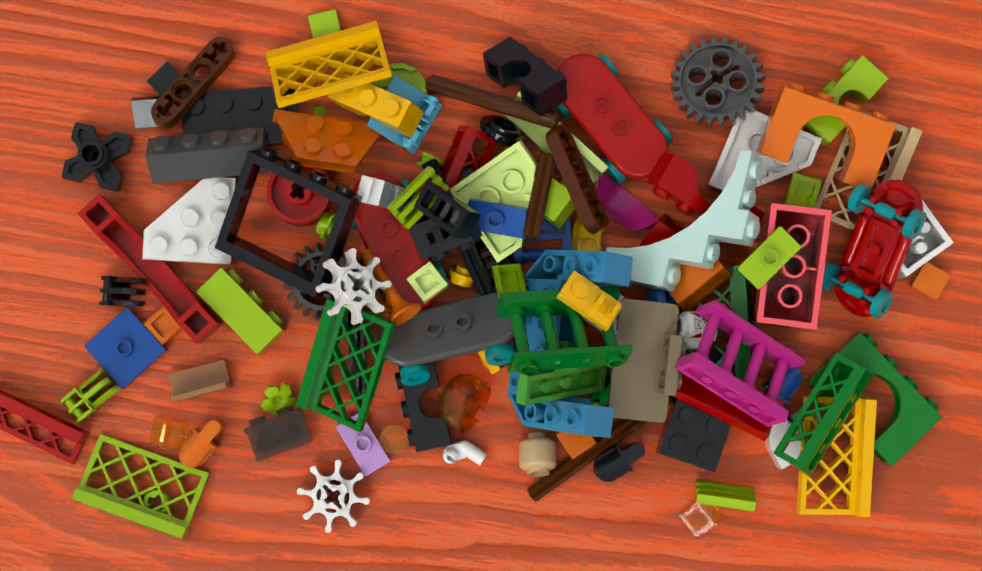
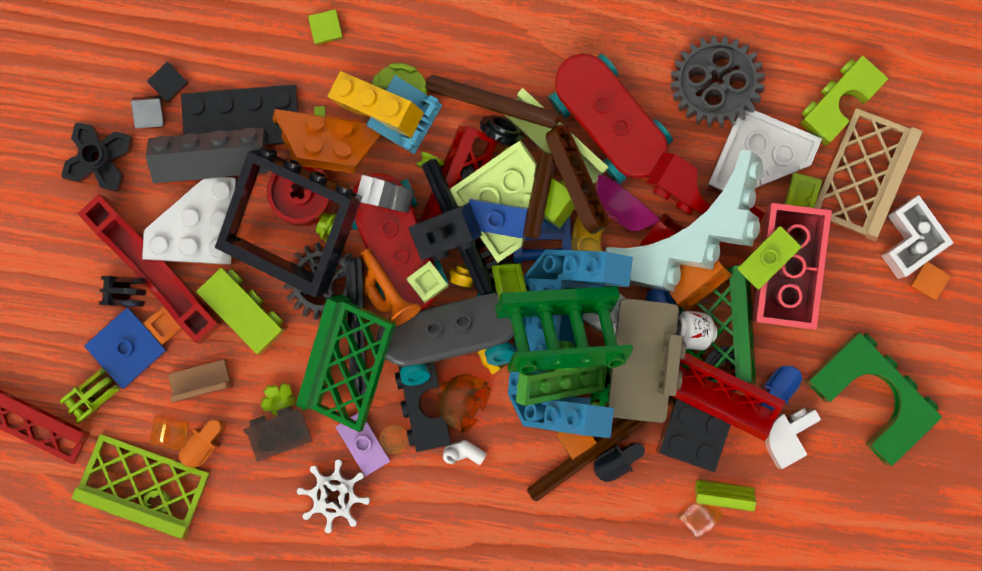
(196, 84): reddish brown beam -> none
(323, 53): yellow fence -> none
(363, 290): white gear -> none
(408, 191): lime tile -> none
(463, 219): black slope -> none
(537, 455): tan head -> none
(539, 83): black arch -> none
(589, 300): yellow plate -> none
(721, 379): dark pink fence -> none
(832, 420): green fence -> none
(859, 463): yellow fence -> none
(867, 133): orange arch -> none
(877, 248): red piece -> none

